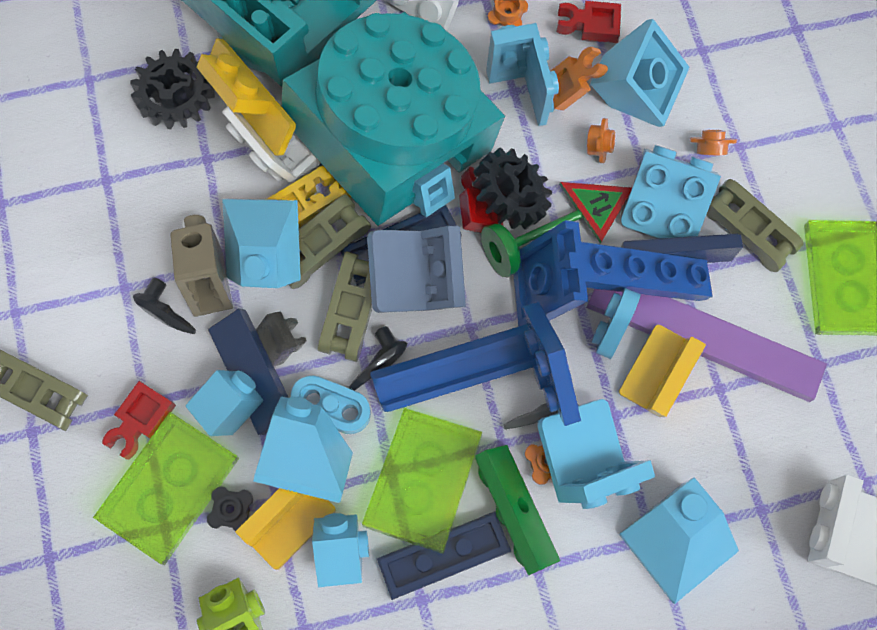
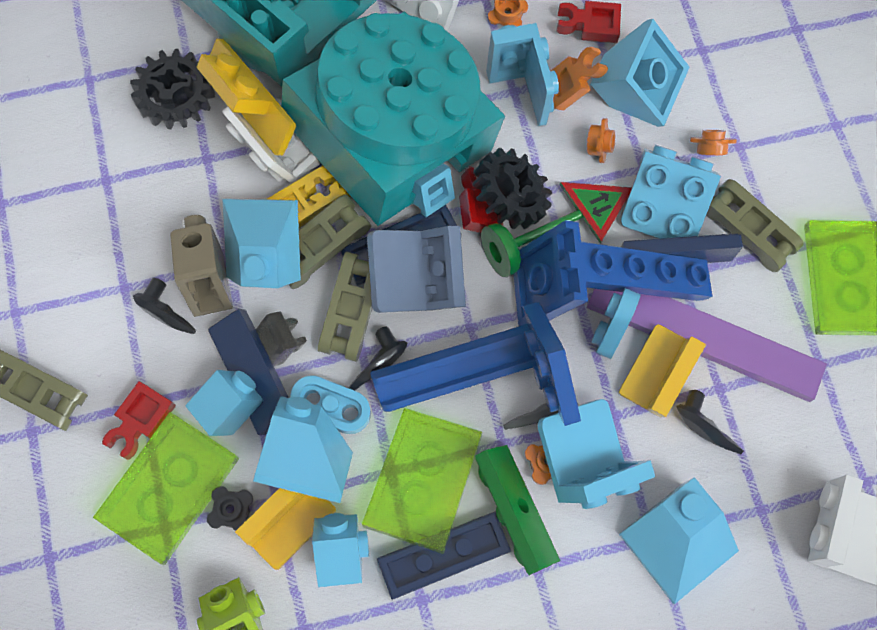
(702, 425): none -> black bar

